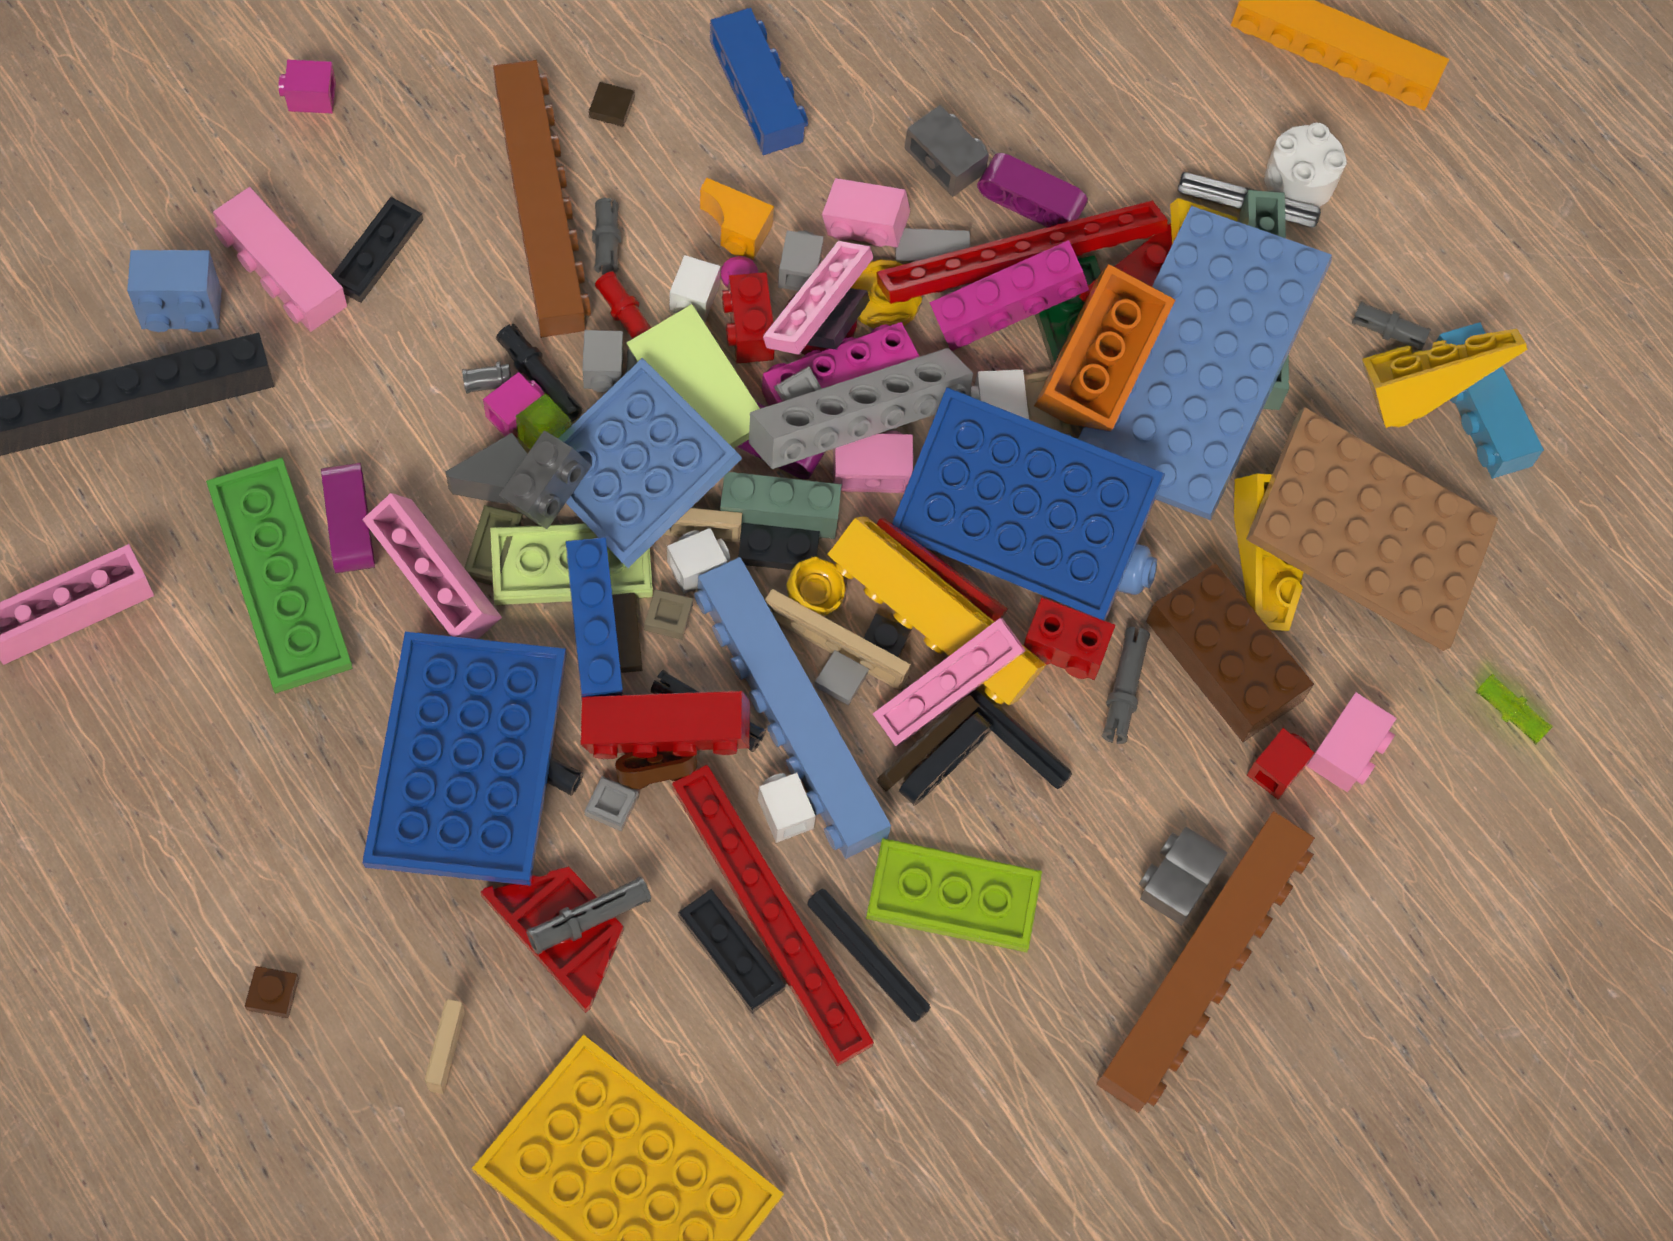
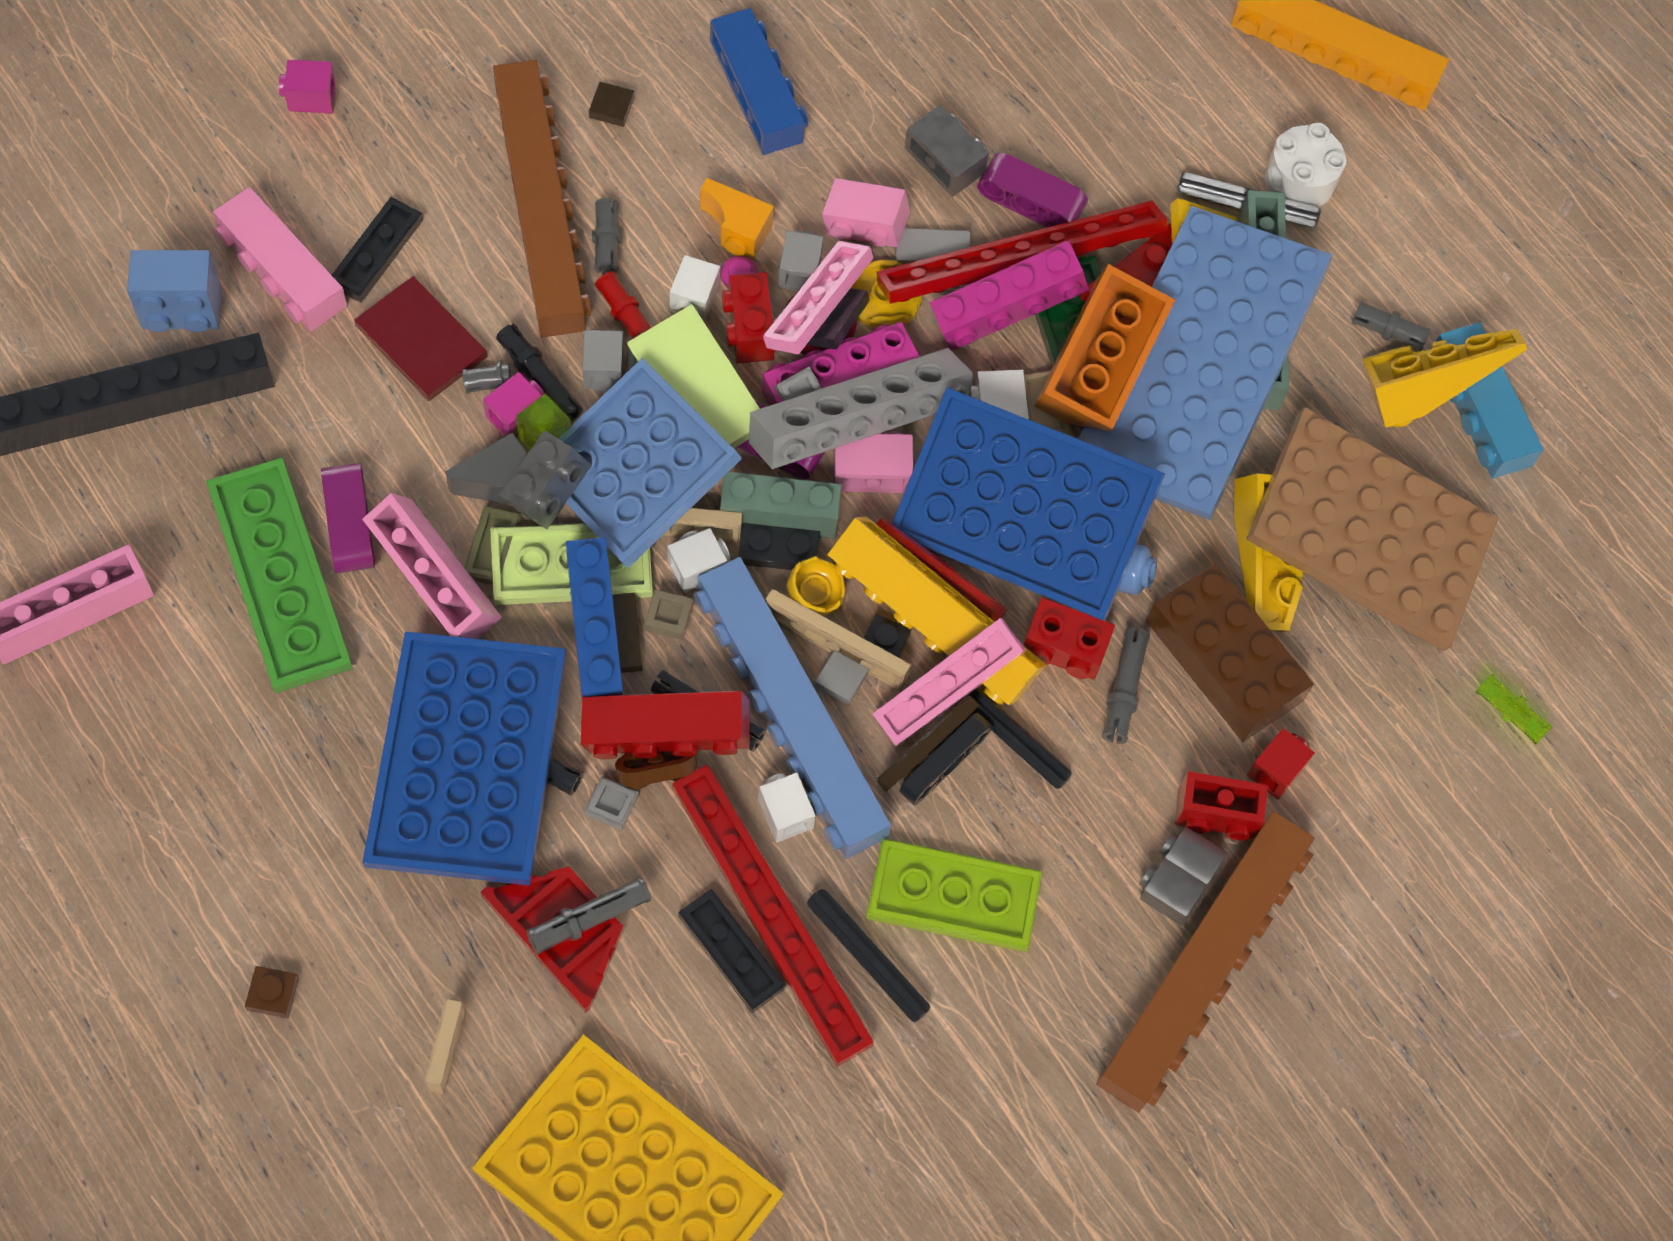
(420, 338): none -> dark red tile
(1221, 805): none -> red brick
(1352, 742): bright pink brick -> none

